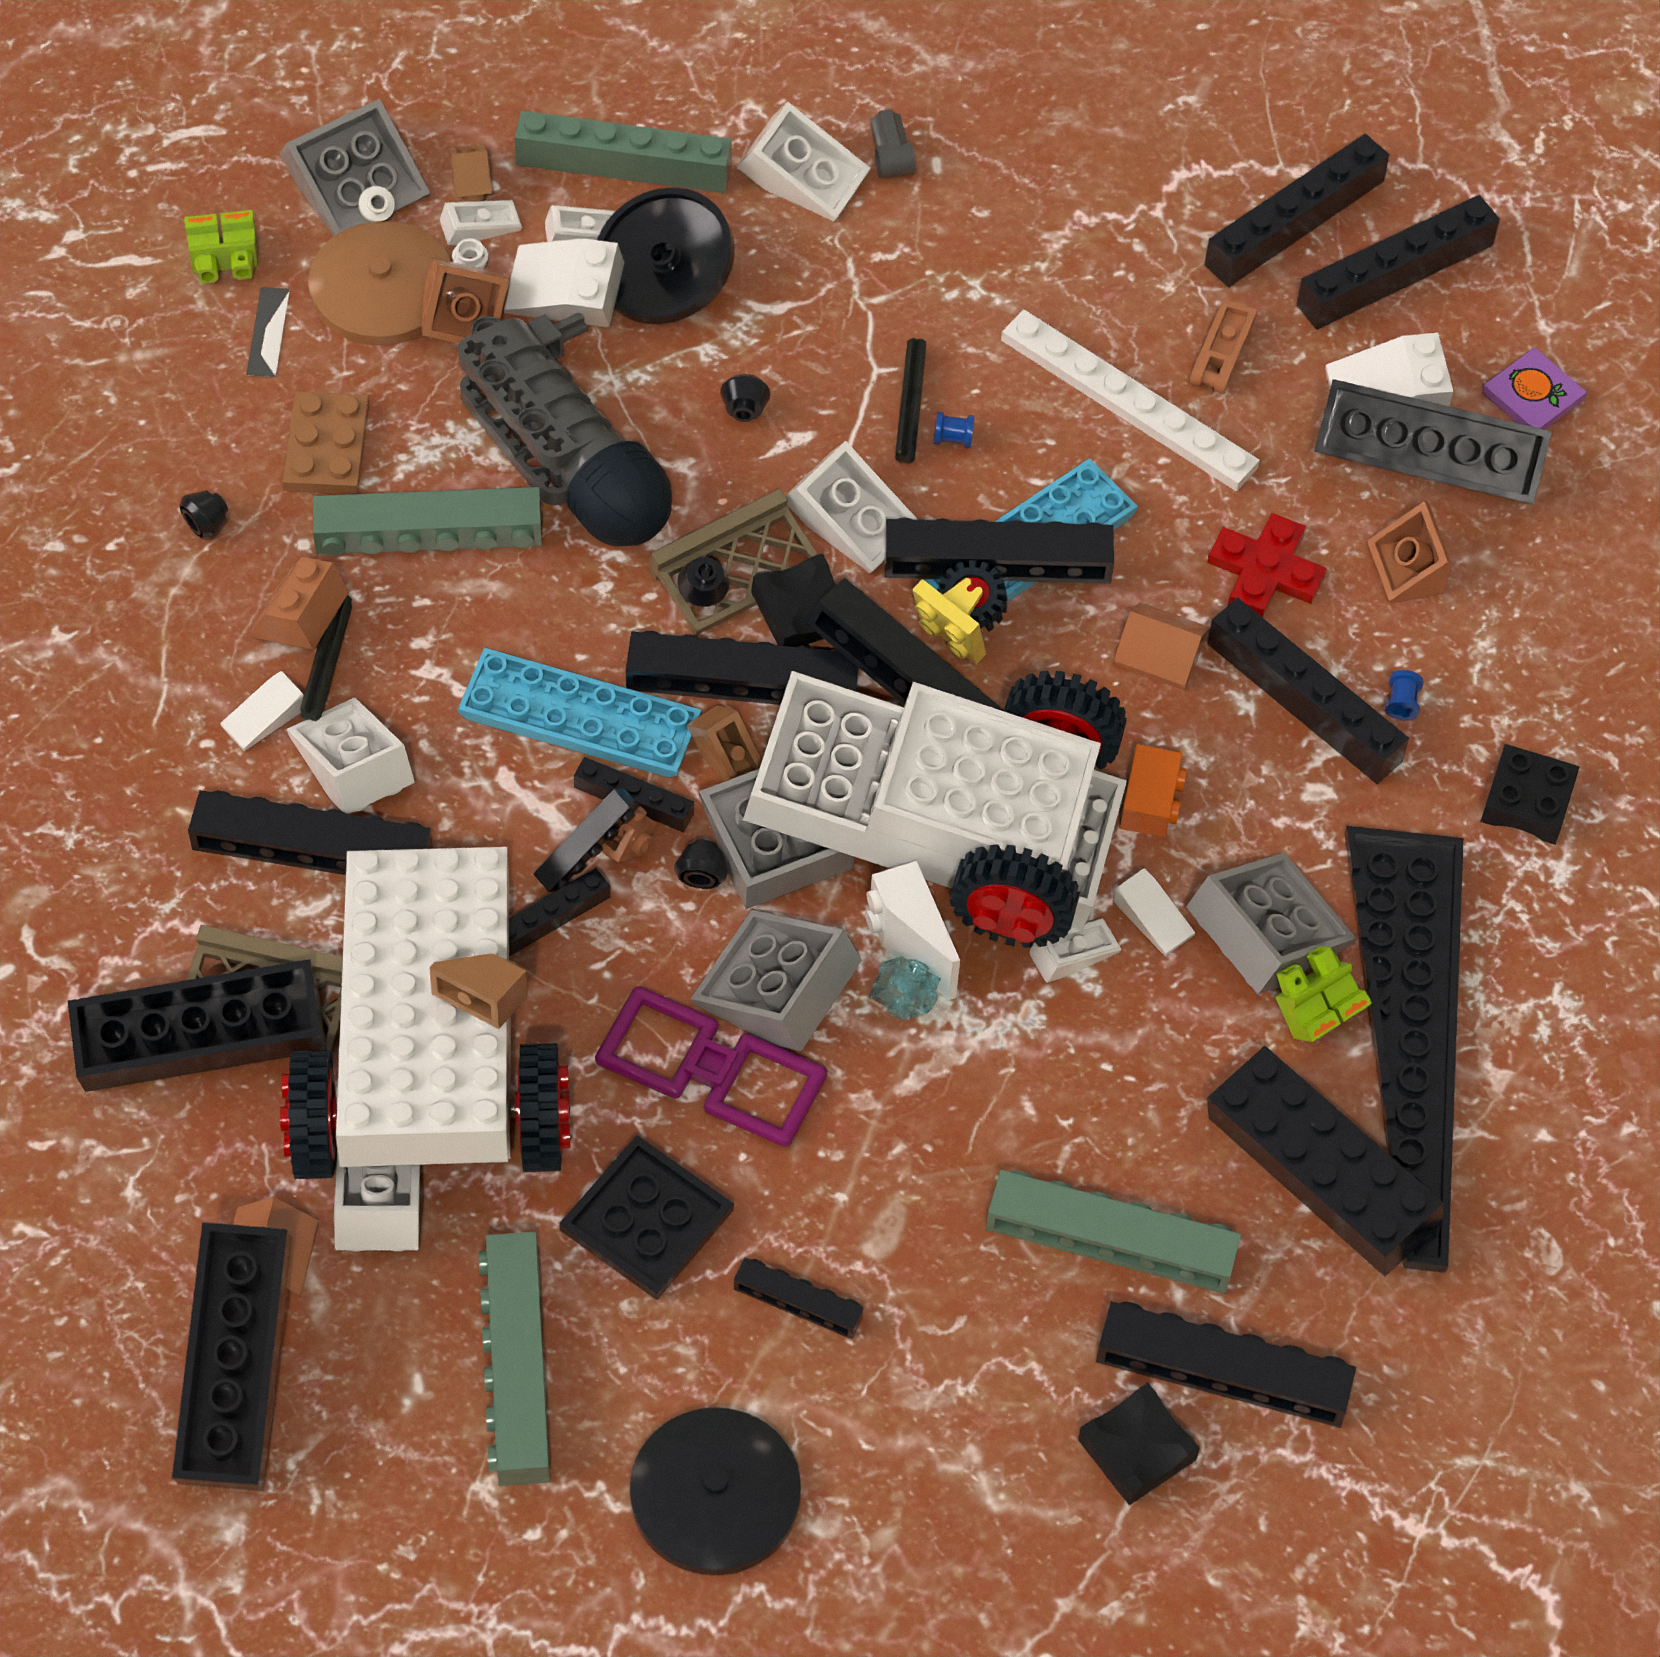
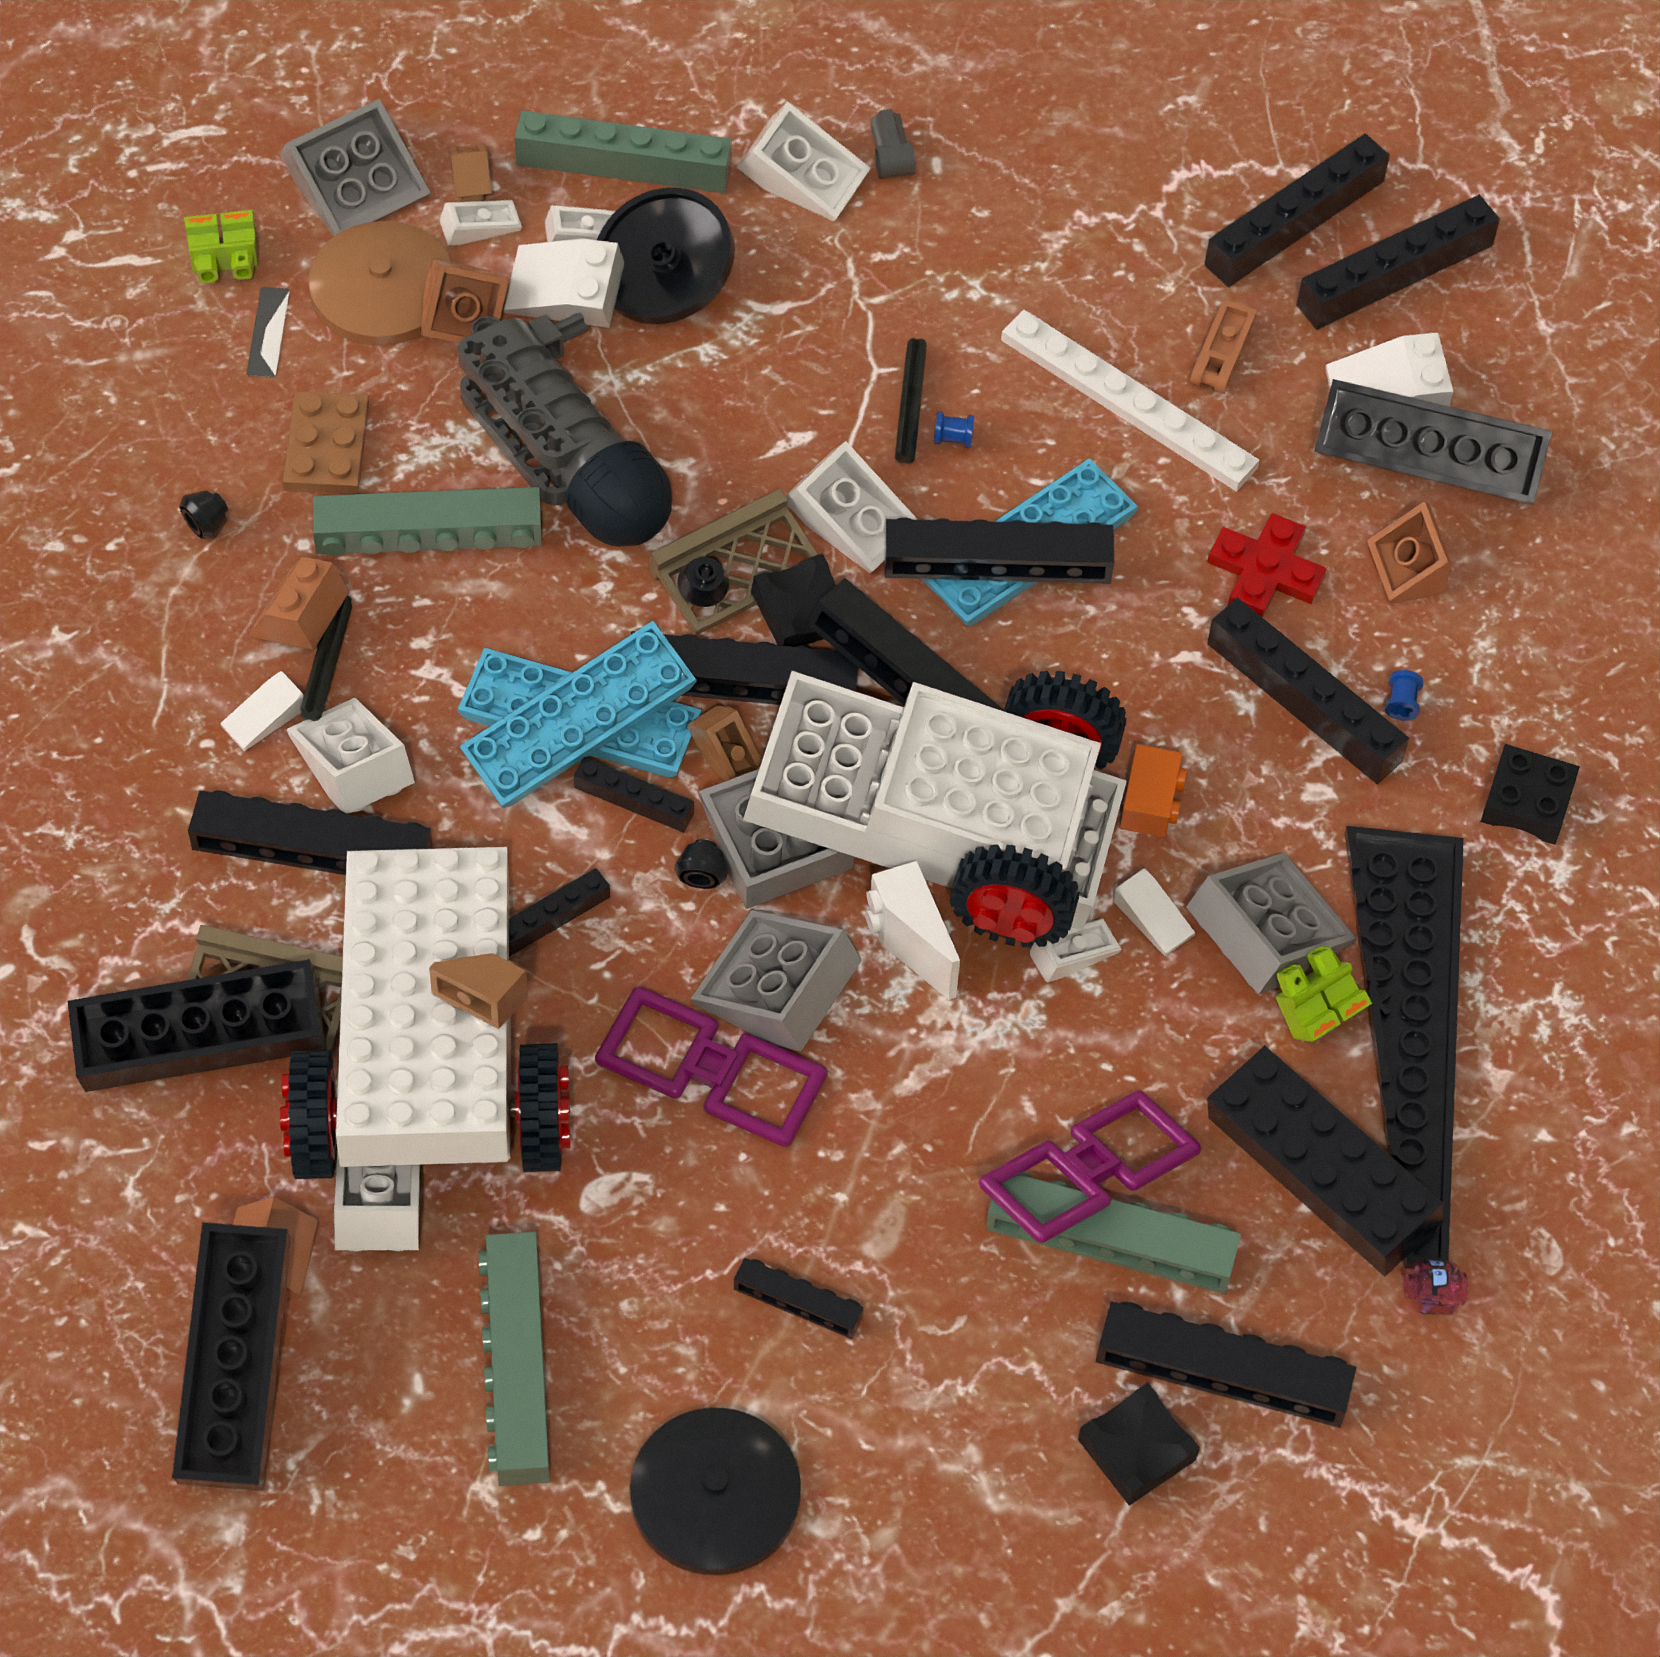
(371, 213): white plate -> none
(470, 253): white plate -> none
(578, 715): none -> medium azure plate
(587, 840): piece -> none
(632, 838): nougat brick -> none
(646, 1217): black plate -> none
(745, 396): black cone -> none
(905, 988): clear light blue brick -> none
(961, 607): light yellow plate -> none
(1089, 1165): none -> magenta bar
(1160, 645): nougat slope -> none
(1436, 1287): none -> clear pink head
(1534, 391): medium lavender tile -> none

